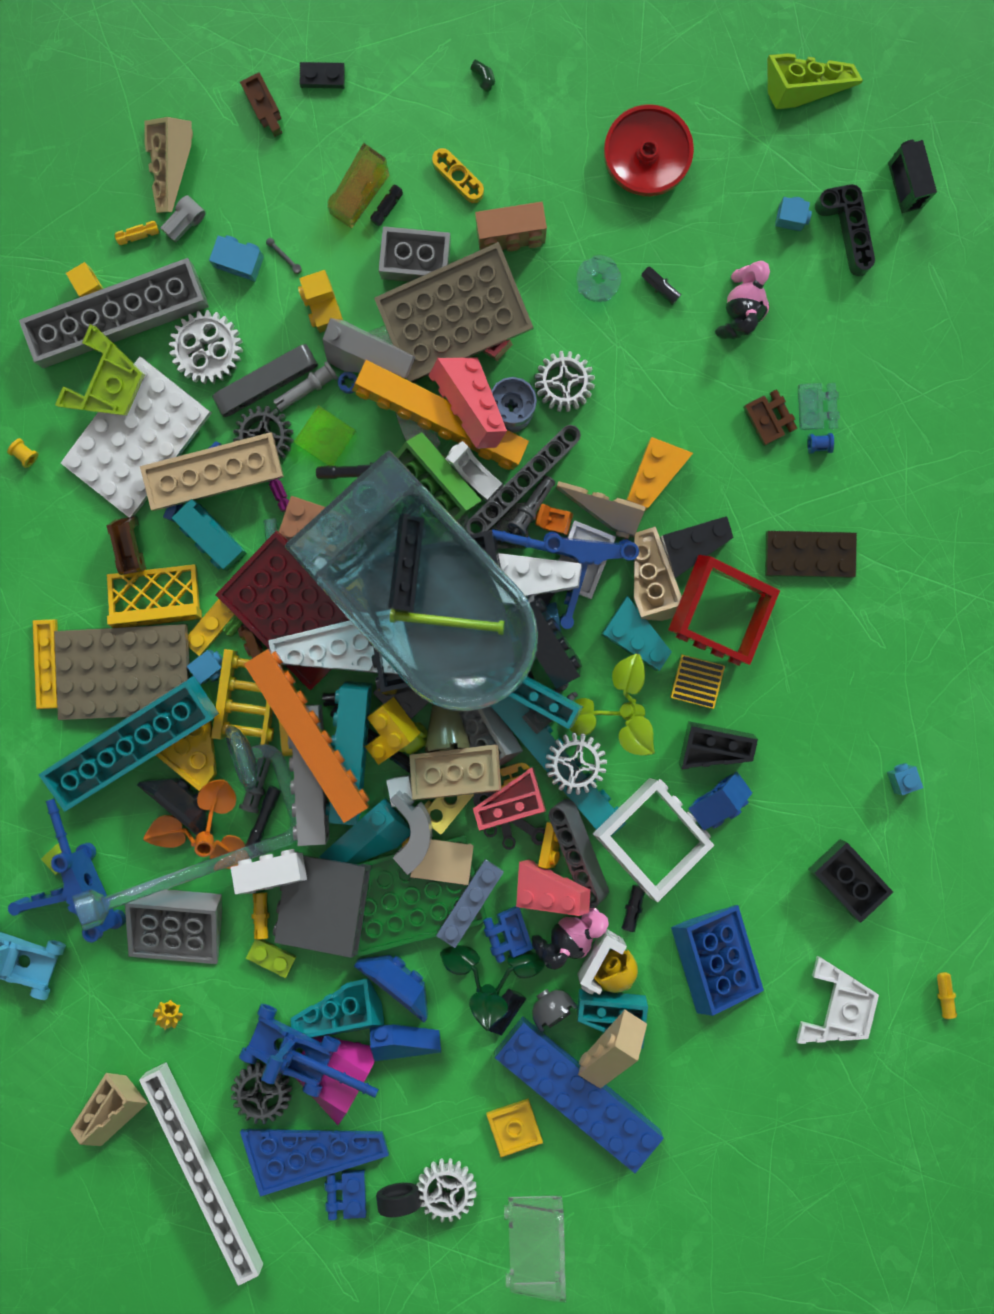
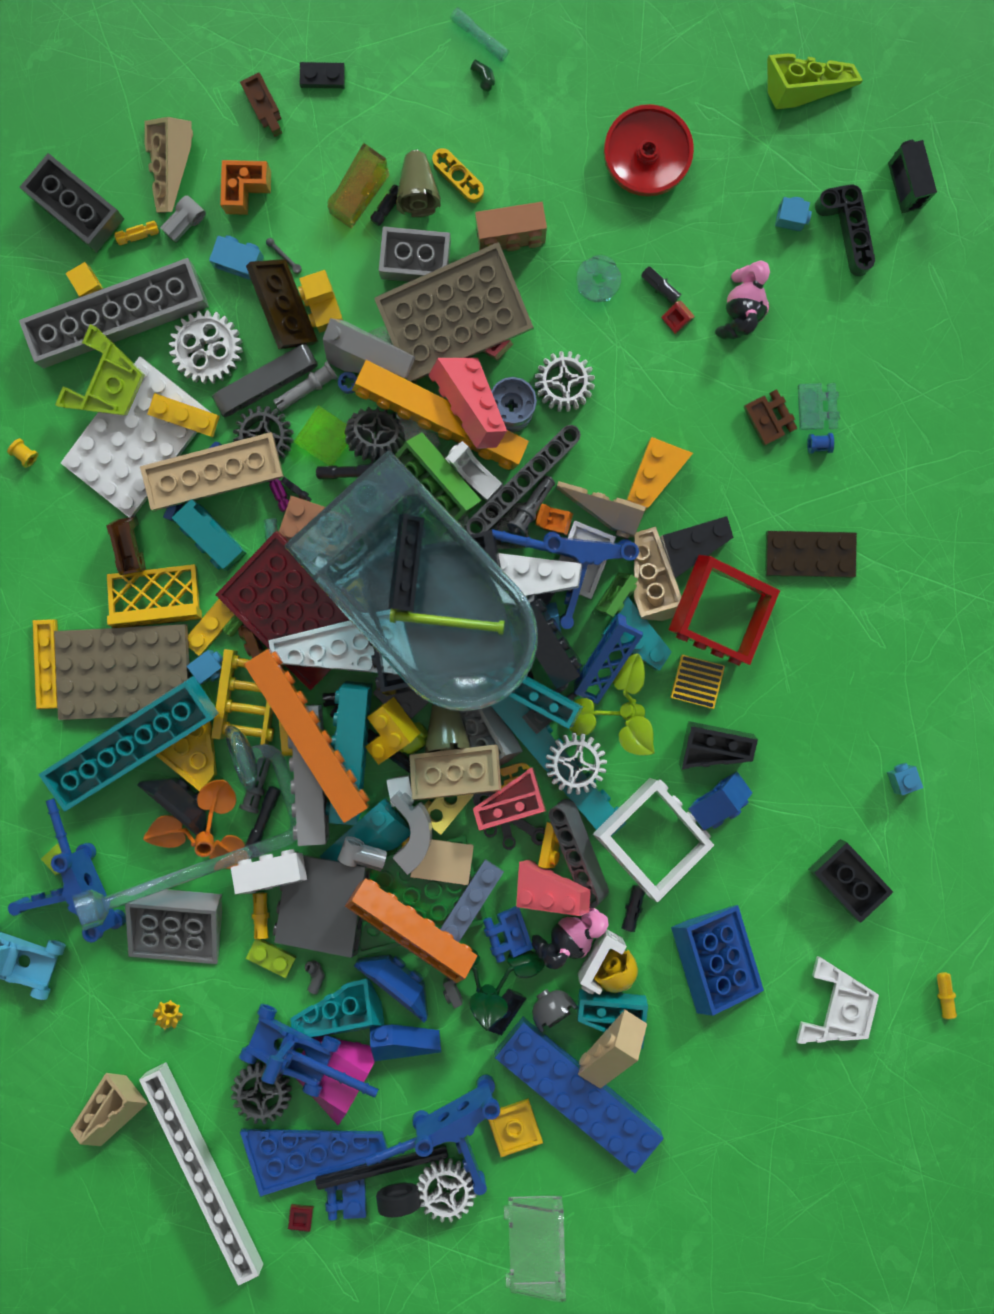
(72, 202): none -> dark grey brick
(183, 415): none -> yellow plate
(239, 180): none -> orange brick
(281, 303): none -> dark brown plate
(300, 1217): none -> dark red tile
(302, 494): none -> black piece
(317, 975): none -> dark grey arm
(356, 853): none -> light grey piece
(360, 434): none -> dark grey gear
(386, 1166): none -> black axle
(411, 930): none -> orange brick
(417, 187): none -> olive cone
(451, 1124): none -> blue piece
(452, 993): none -> dark grey bracket
(479, 34): none -> clear light blue piece
(599, 656): none -> blue fence
(613, 598): none -> bright green plate
(677, 316): none -> red slope

